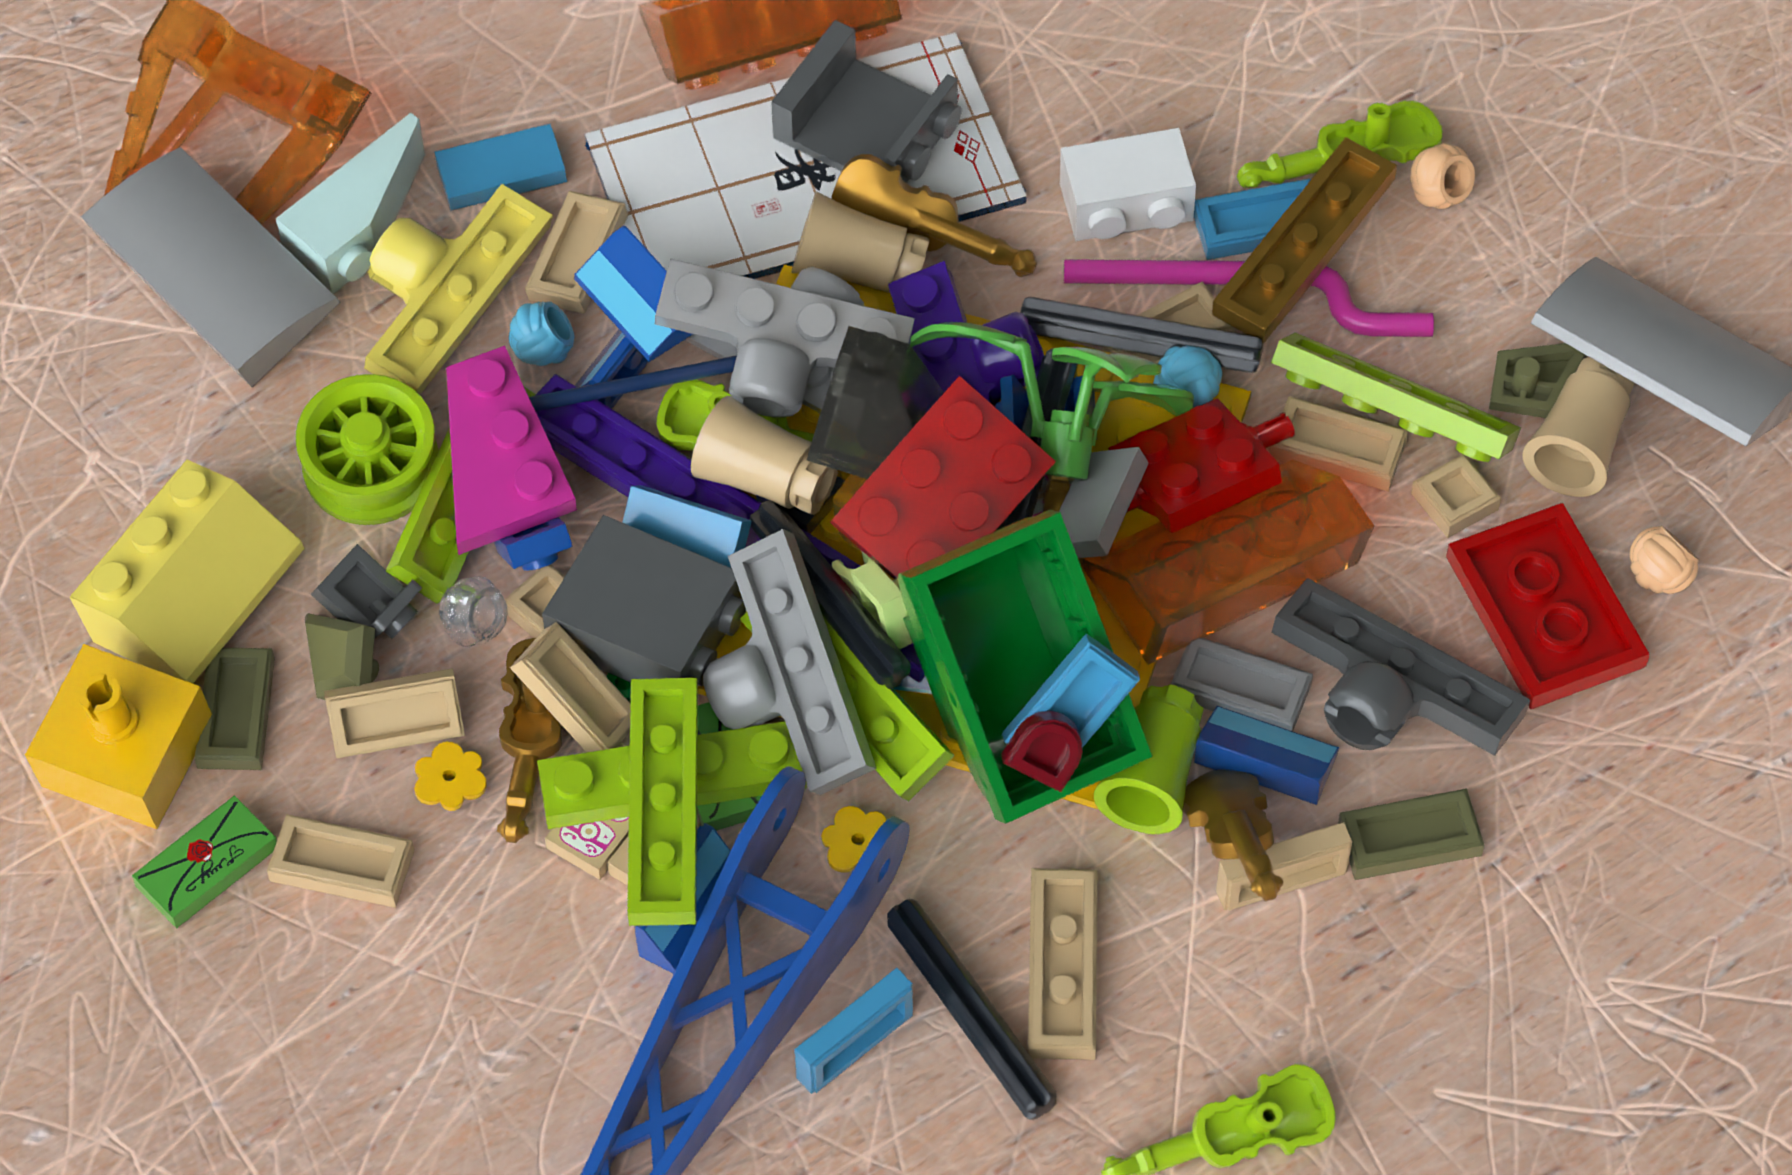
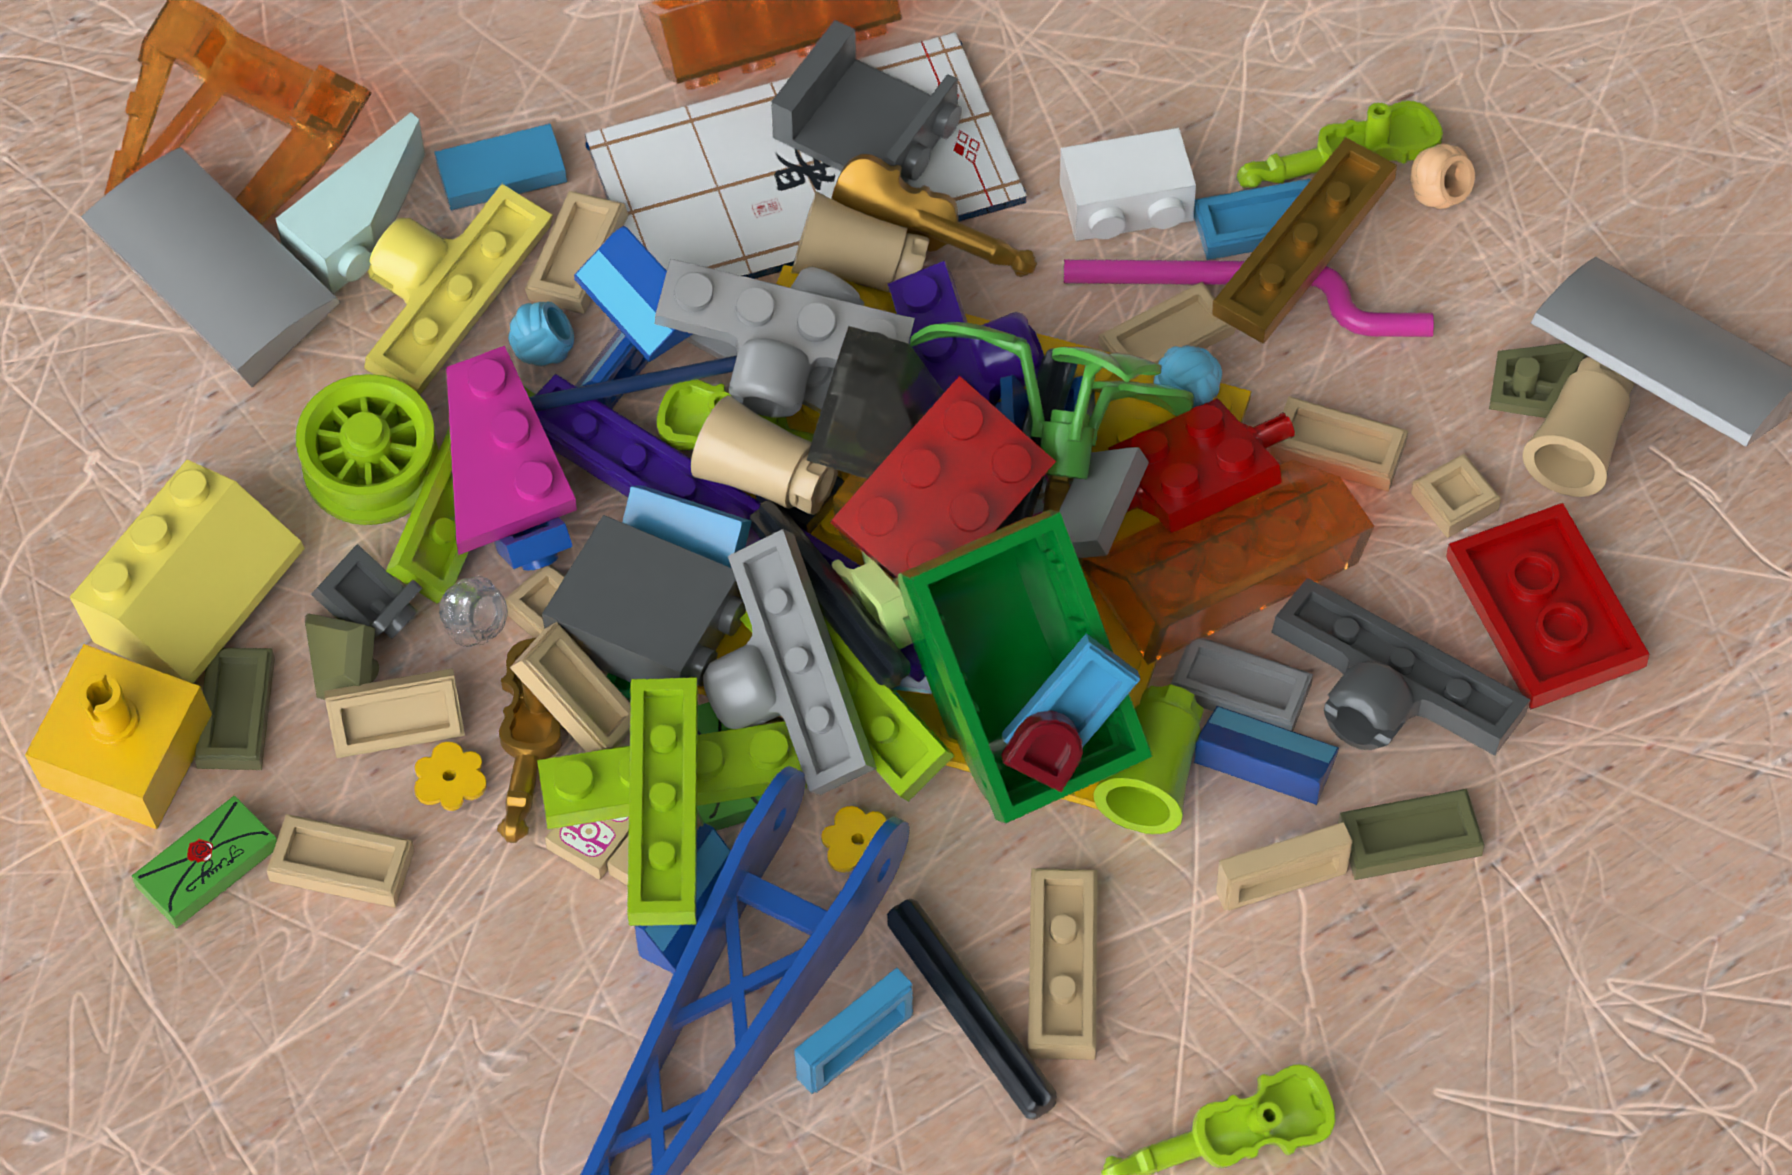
(1139, 333): black axle -> none
(1234, 824): pearl gold piece -> none
(1419, 408): lime plate -> none
(1662, 561): light nougat piece -> none

